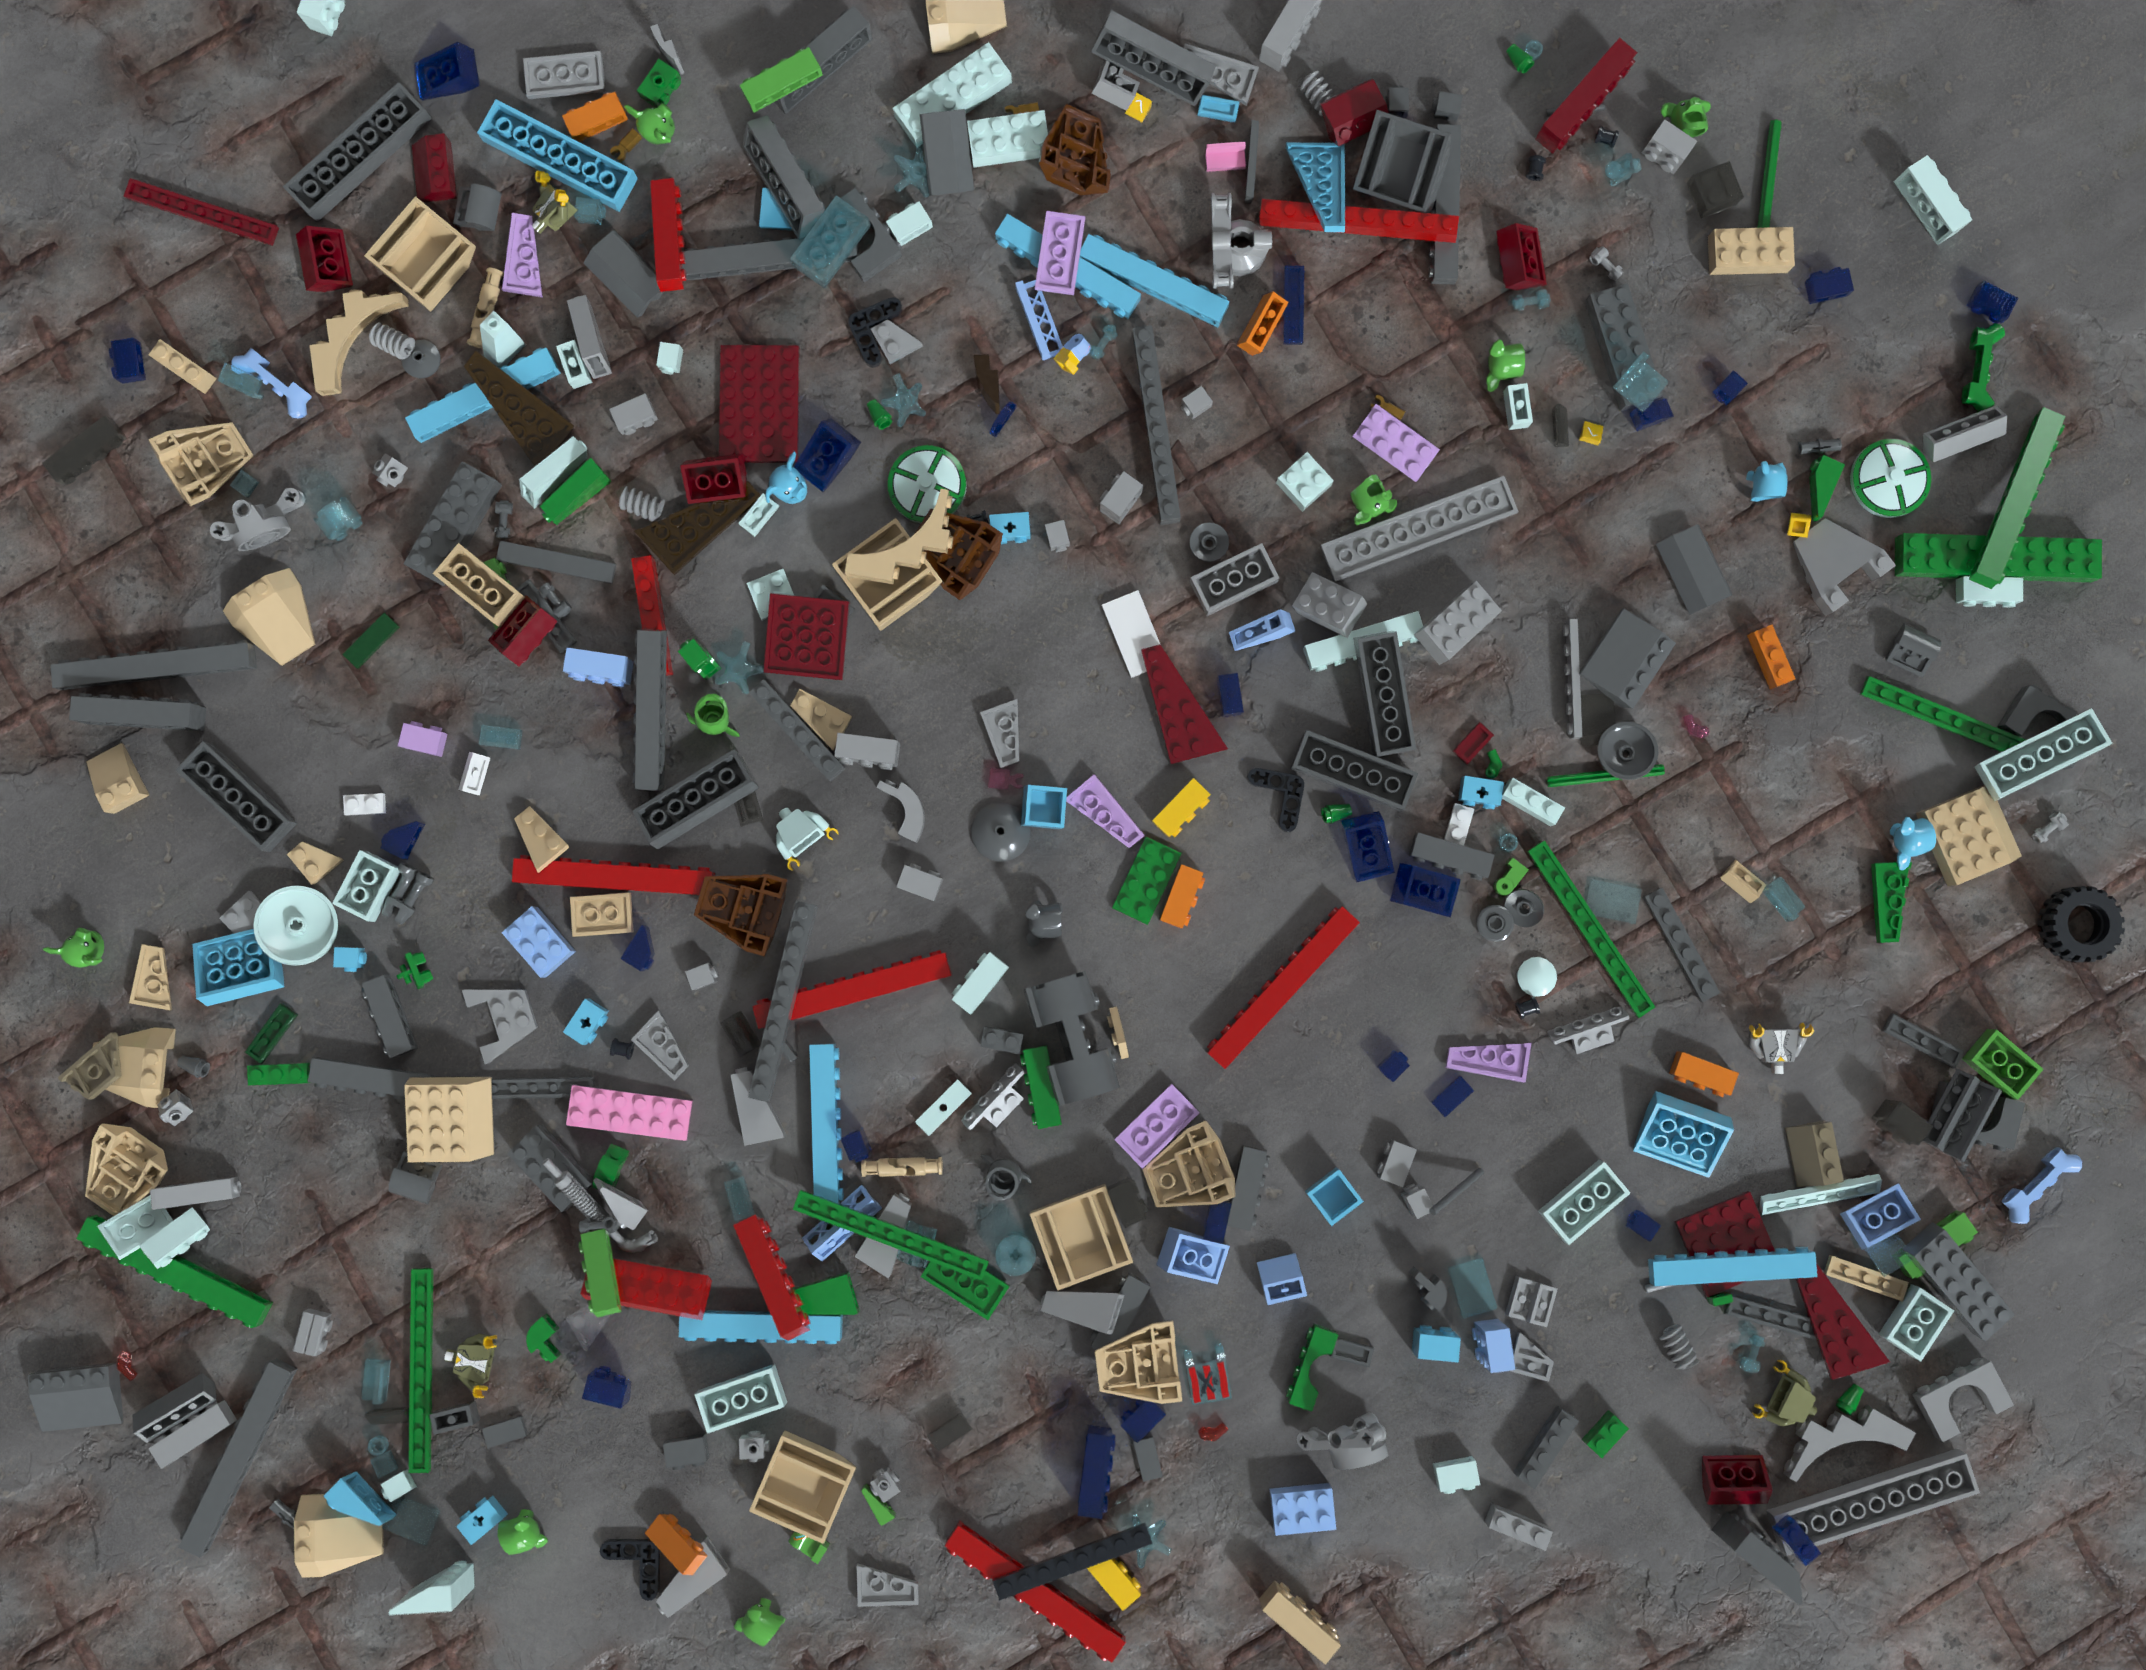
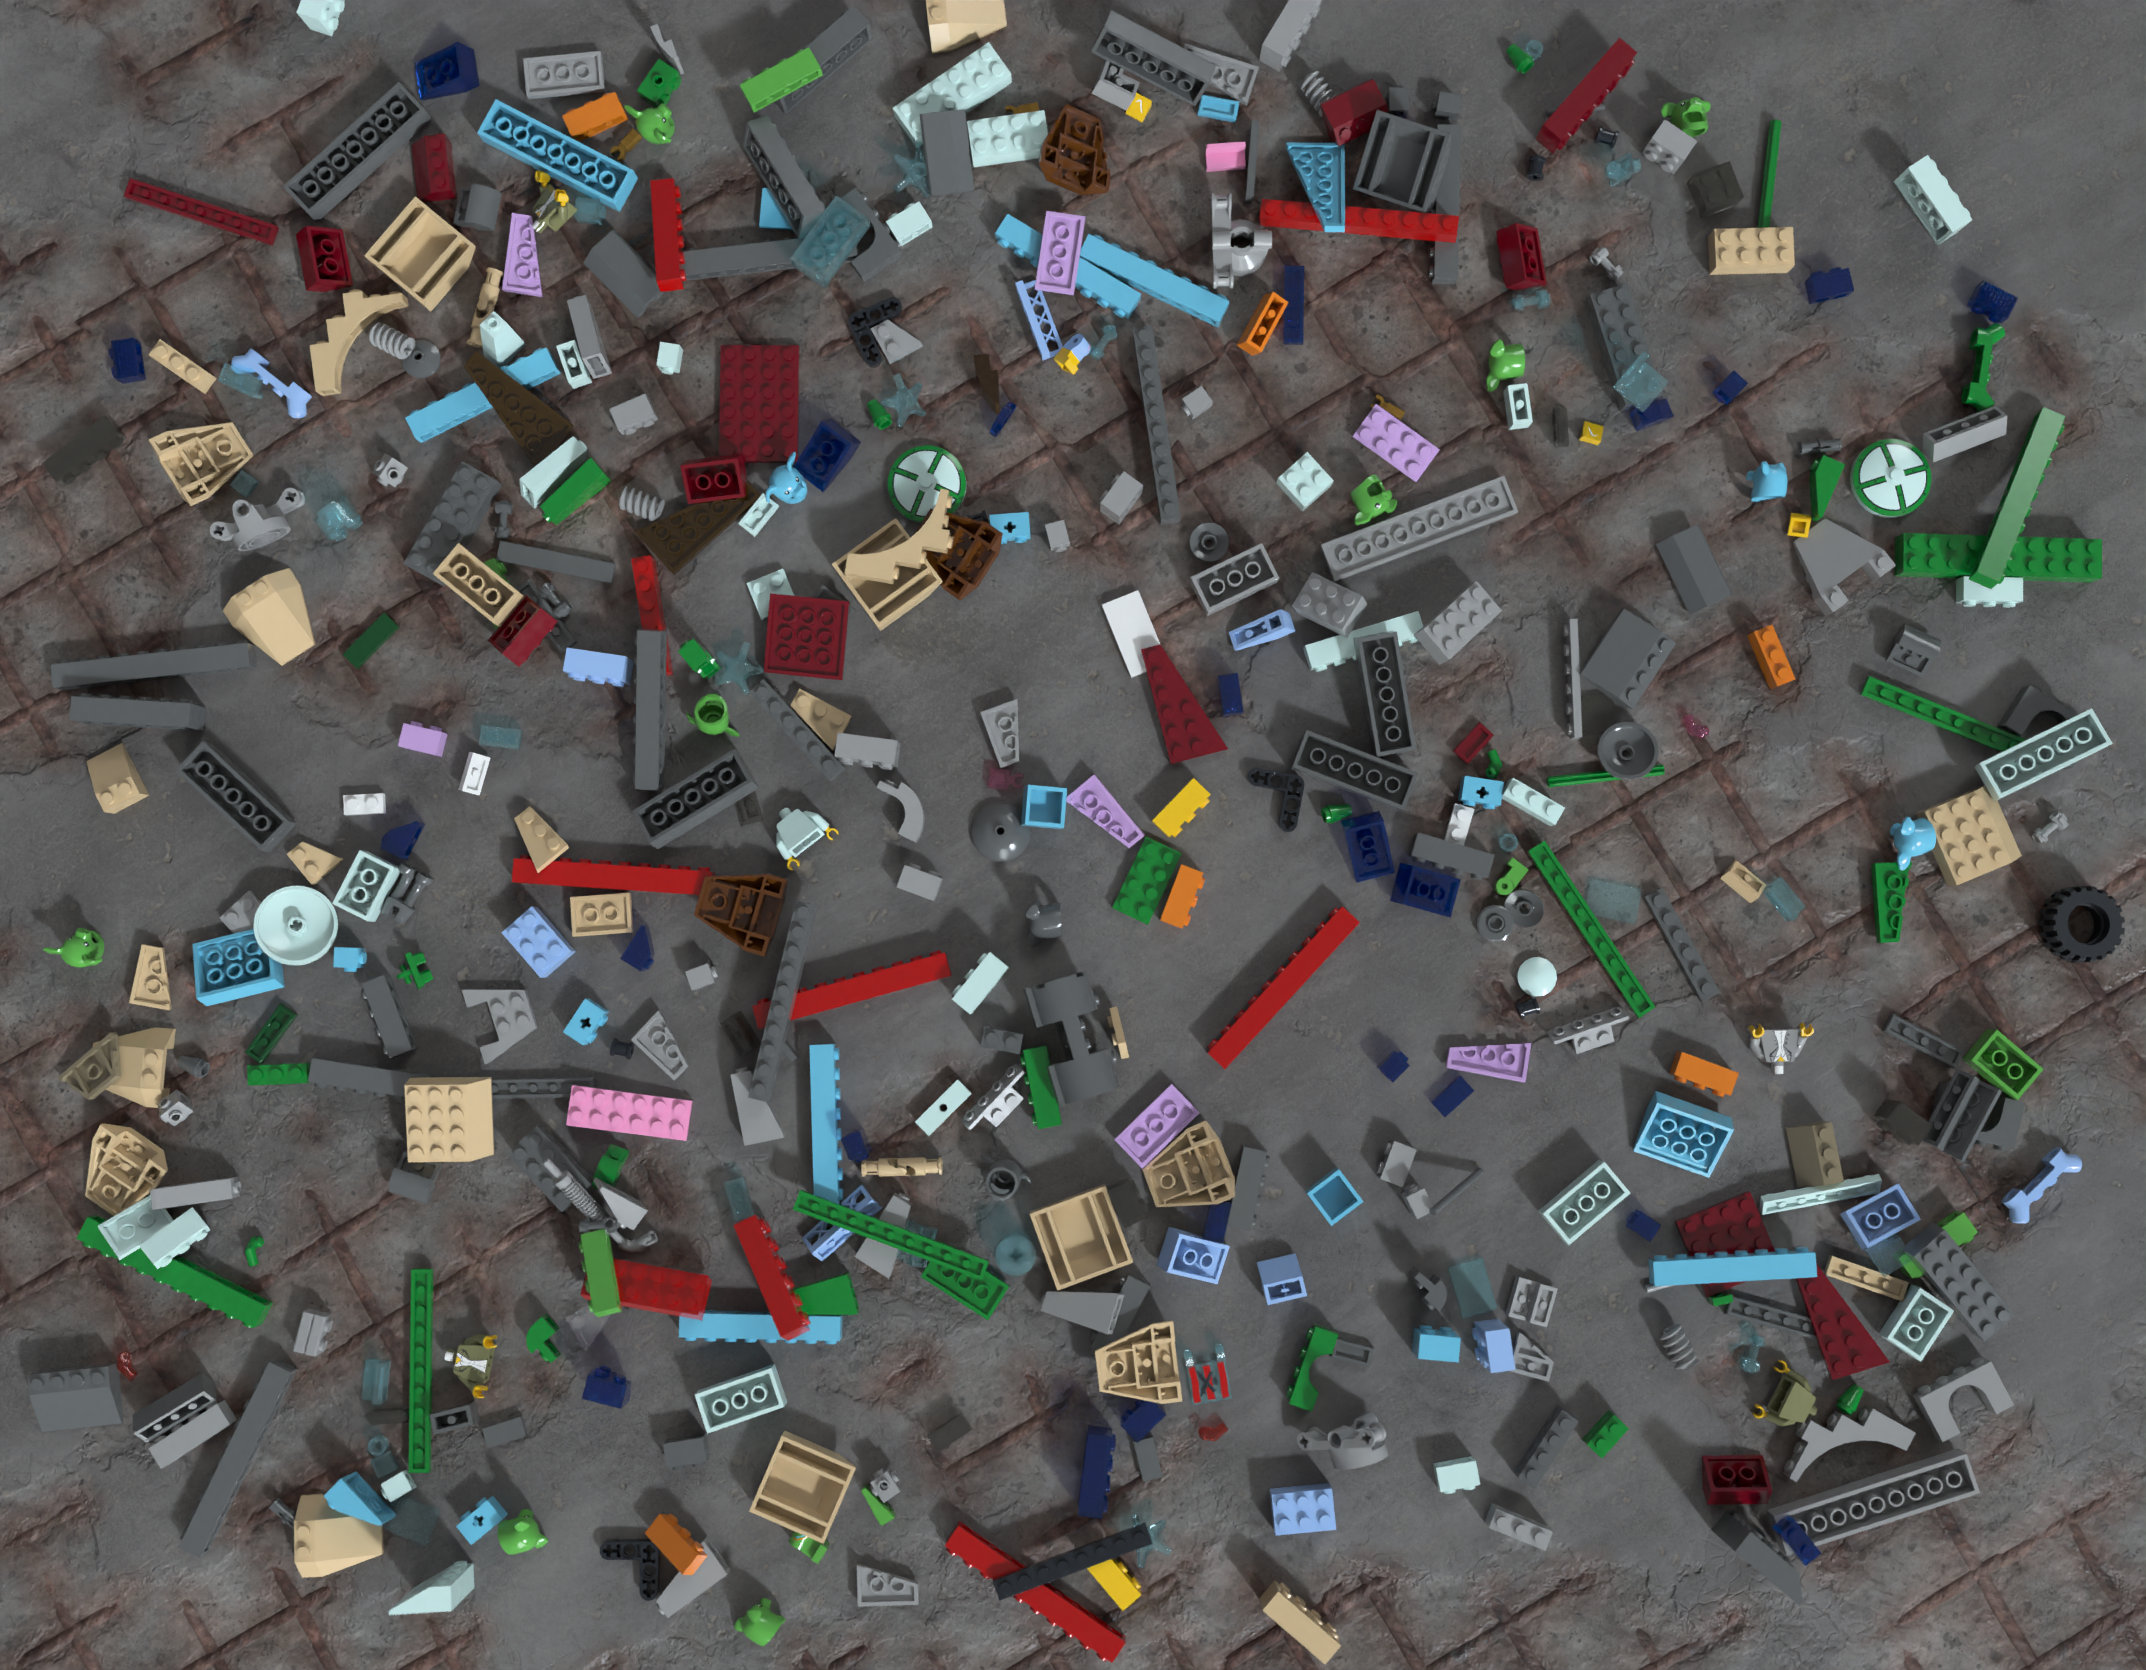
(250, 1250): none -> green arm
(747, 1448): light grey brick -> none

